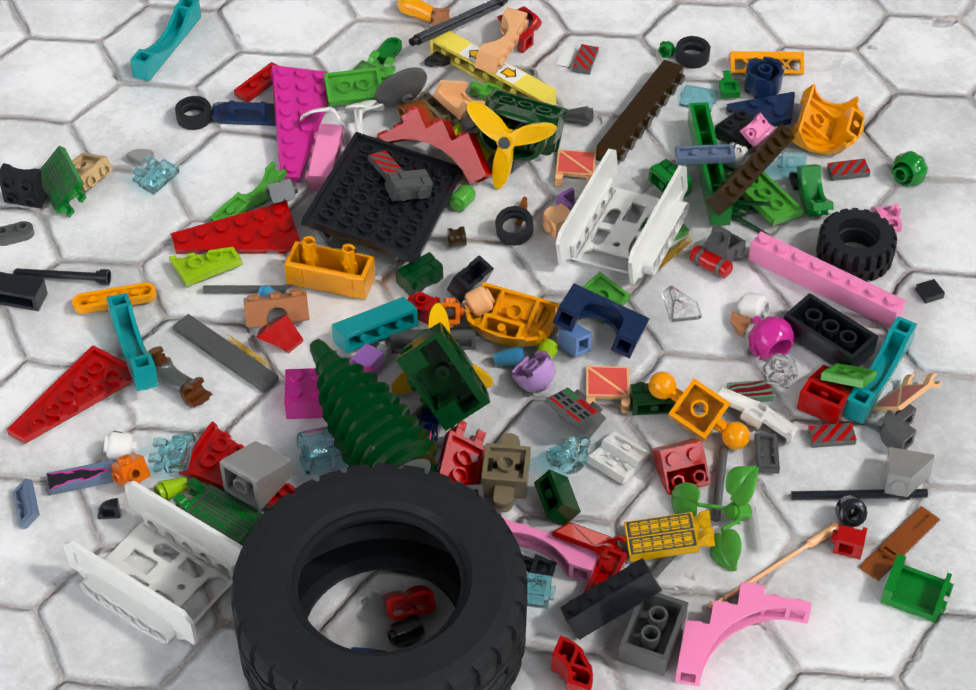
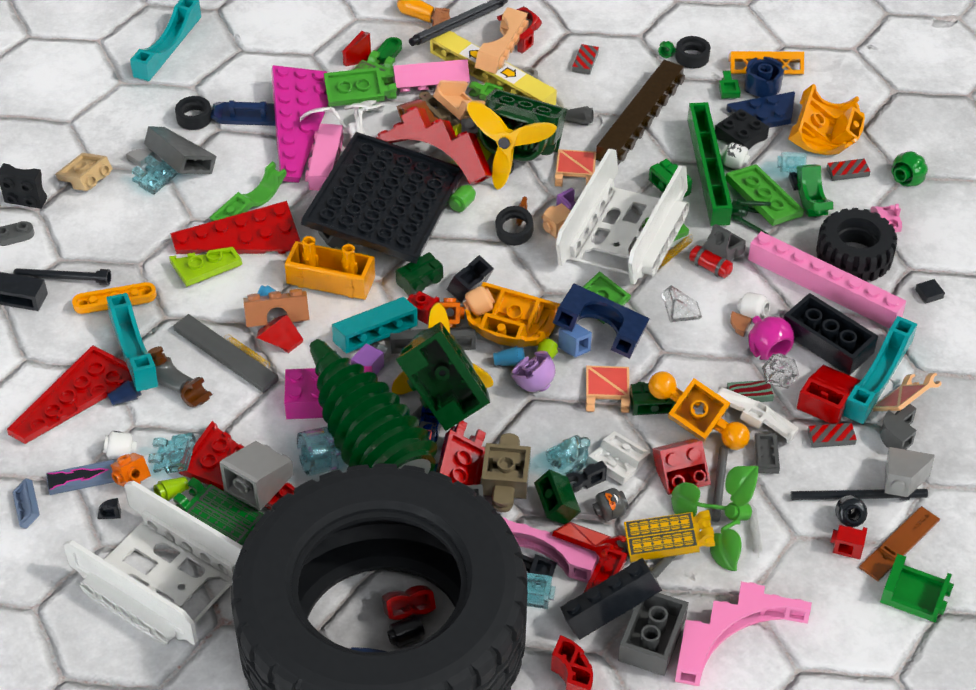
(62, 181): green tile -> none
(124, 393): none -> dark blue cone
(179, 152): none -> dark grey slope
(248, 289): dark grey bar -> none
(256, 84): red plate -> none
(281, 191): brick -> none
(357, 49): none -> red slope
(384, 163): tile -> none
(401, 87): dark grey dish -> none
(408, 185): dark grey brick -> none
(429, 74): none -> bright pink brick
(437, 59): black tile -> none
(456, 237): dark brown wheel -> none
(567, 57): white sticker -> none
(576, 410): dark grey slope -> none
(591, 476): none -> black plate
(610, 504): none -> dark grey head
(697, 94): clear light blue piece -> none
(704, 154): sand blue tile -> none
(749, 169): dark brown brick -> none
(757, 130): bright pink piece -> none
(810, 543): light nougat piece -> none
(849, 375): bright green plate -> none

